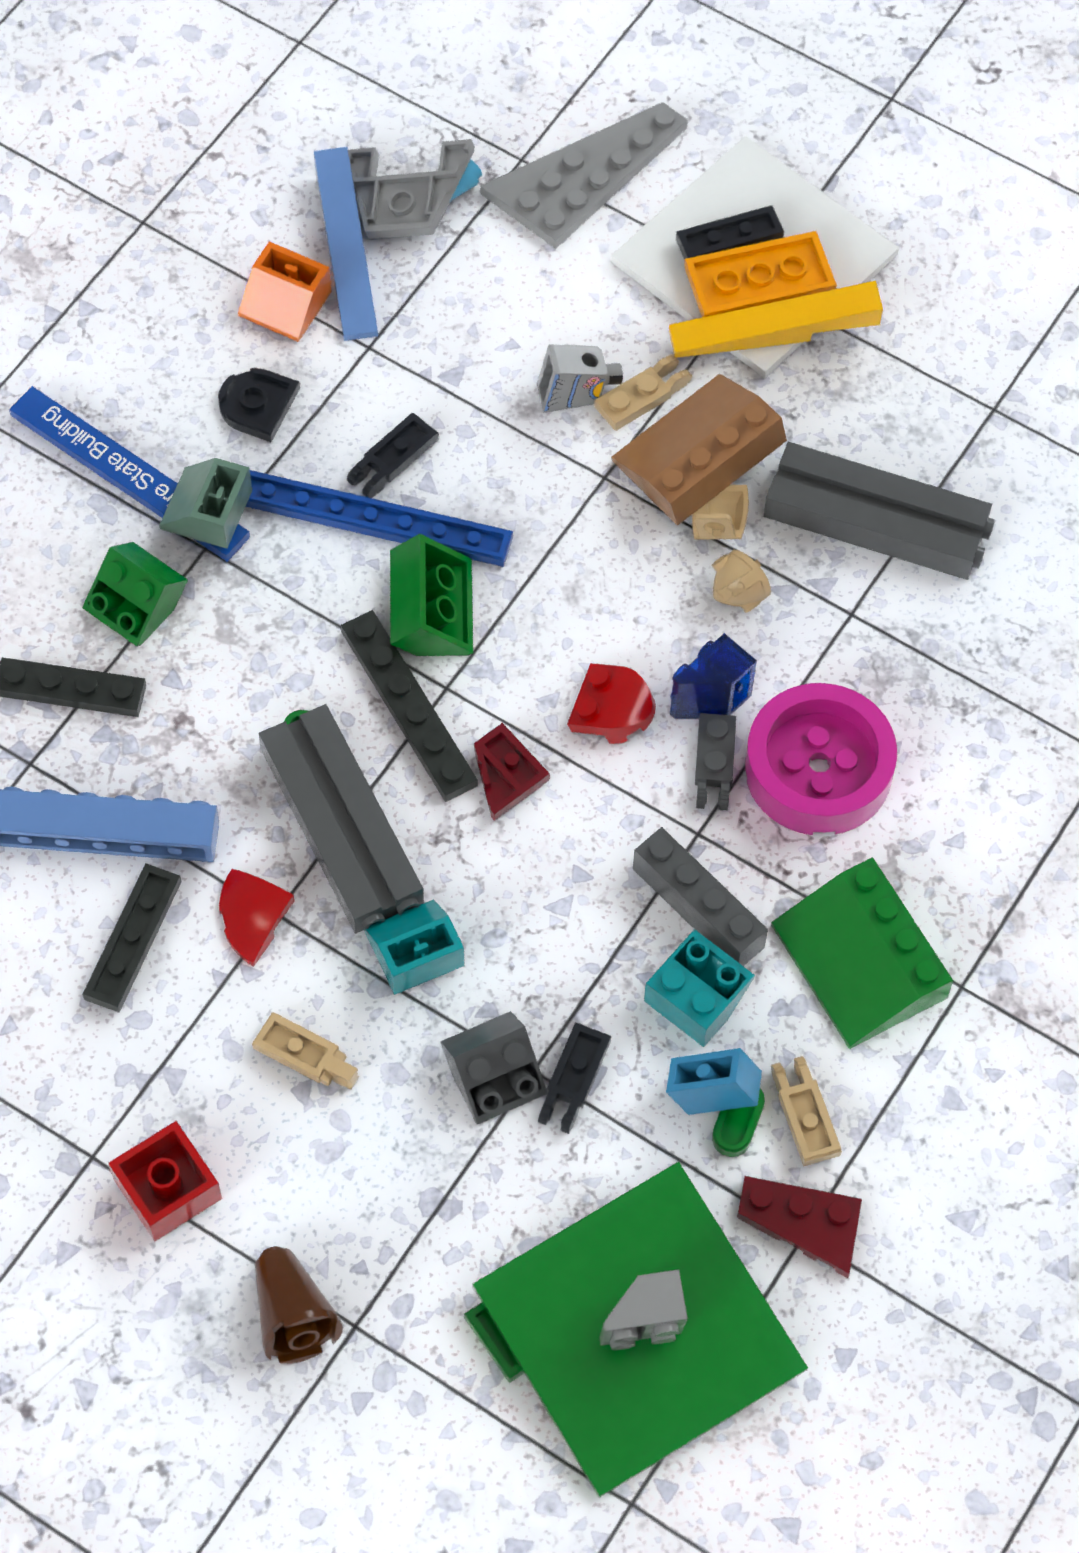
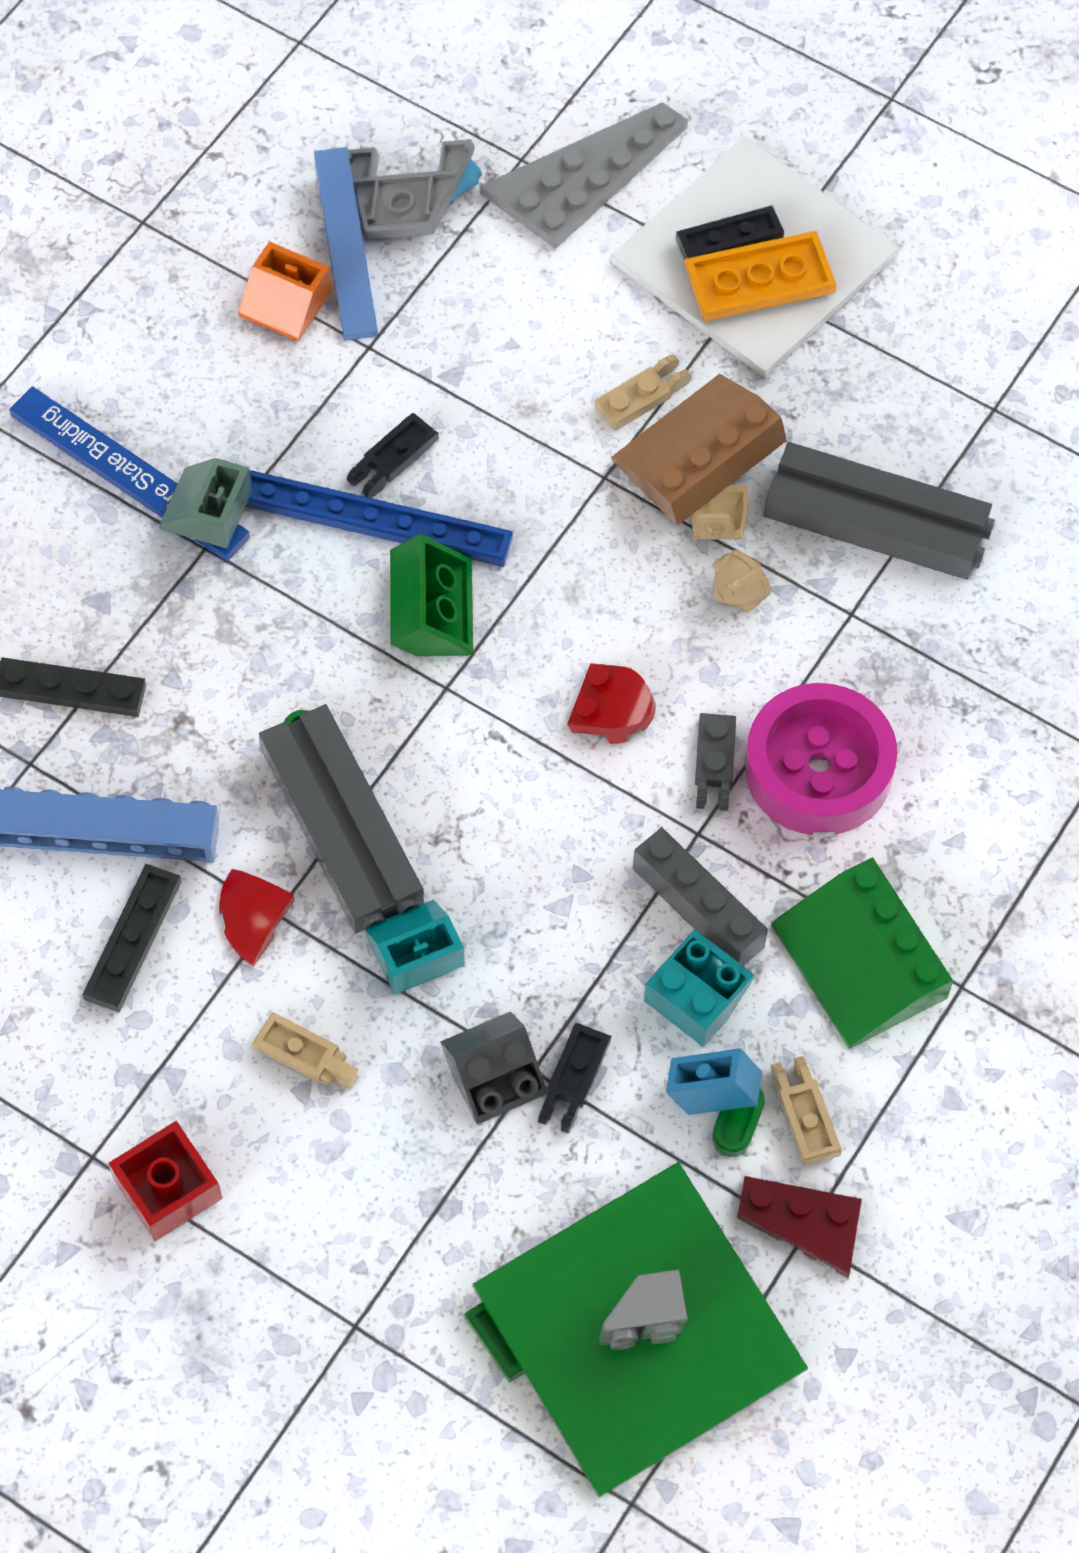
(134, 592): green slope -> none
(257, 401): black tile -> none
(292, 1309): reddish brown cone -> none
(409, 706): pearl dark grey plate -> none
(507, 770): dark red wing -> none
(574, 376): light grey torso -> none
(714, 681): clear blue slope -> none
(779, 321): yellow slope -> none

